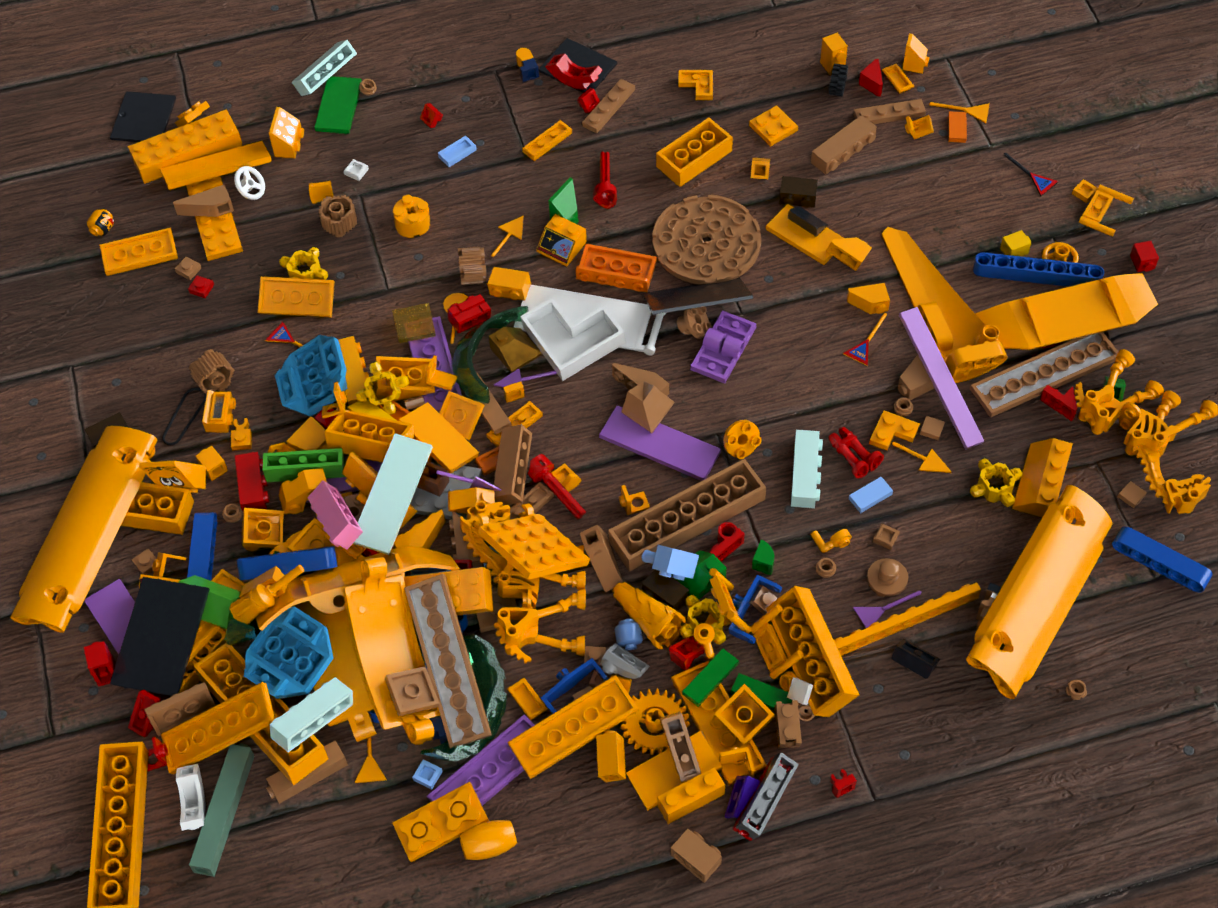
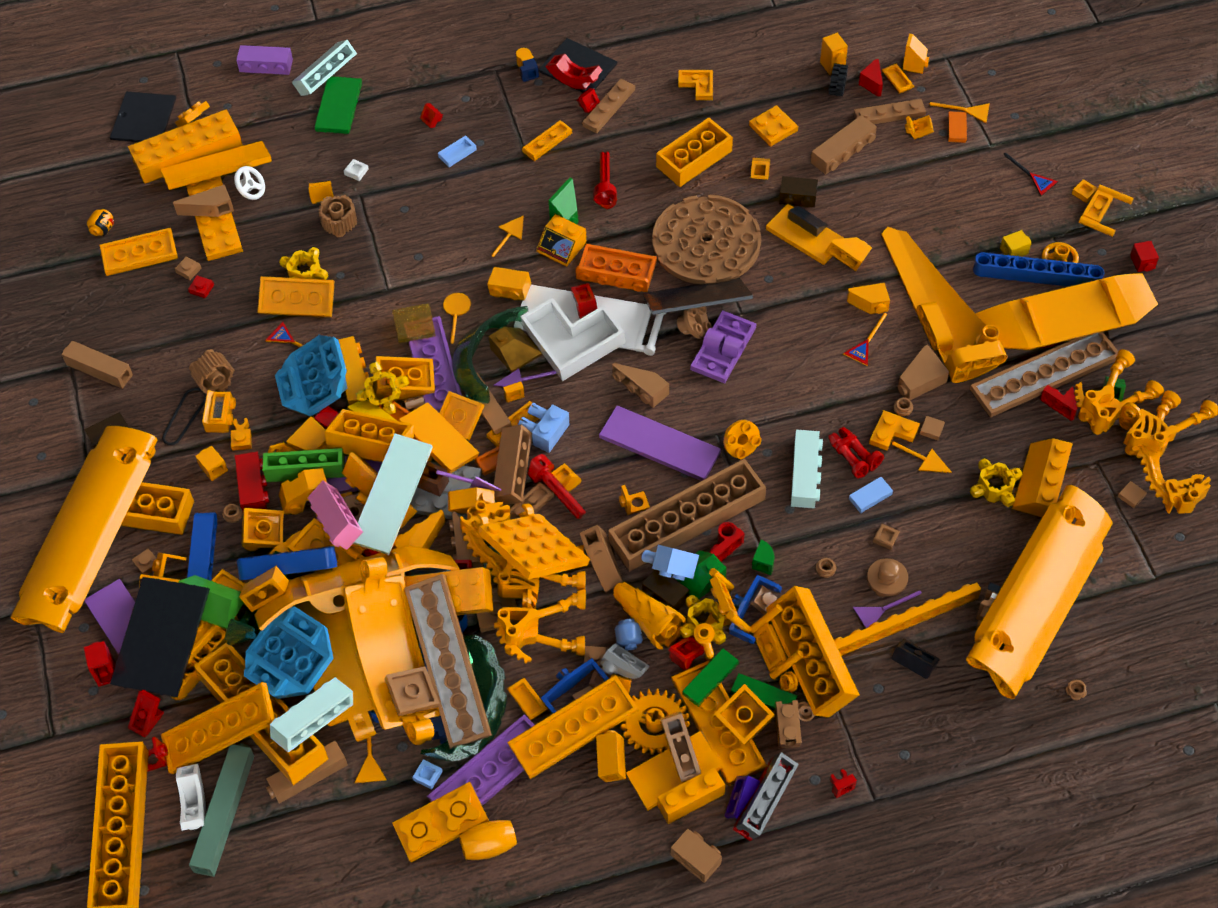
(97, 364): none -> medium nougat brick
(176, 474): light orange slope -> none
(179, 708): medium nougat plate -> none
(260, 598): light orange piece -> none
(264, 59): none -> medium lavender brick
(285, 134): light orange slope -> none
(340, 405): light orange bracket -> none
(368, 87): medium nougat plate -> none
(411, 216): light orange brick -> none
(439, 378): light orange bracket -> none
(468, 313): red brick -> none
(471, 265): medium nougat brick -> none
(549, 429): none -> light blue brick
(584, 299): none -> red plate
(646, 405): medium nougat slope -> none
(734, 755): light orange bracket -> none
(800, 691): white tile -> none
(839, 539): light orange plate -> none
(941, 378): lavender tile -> none
(1162, 559): blue beam -> none

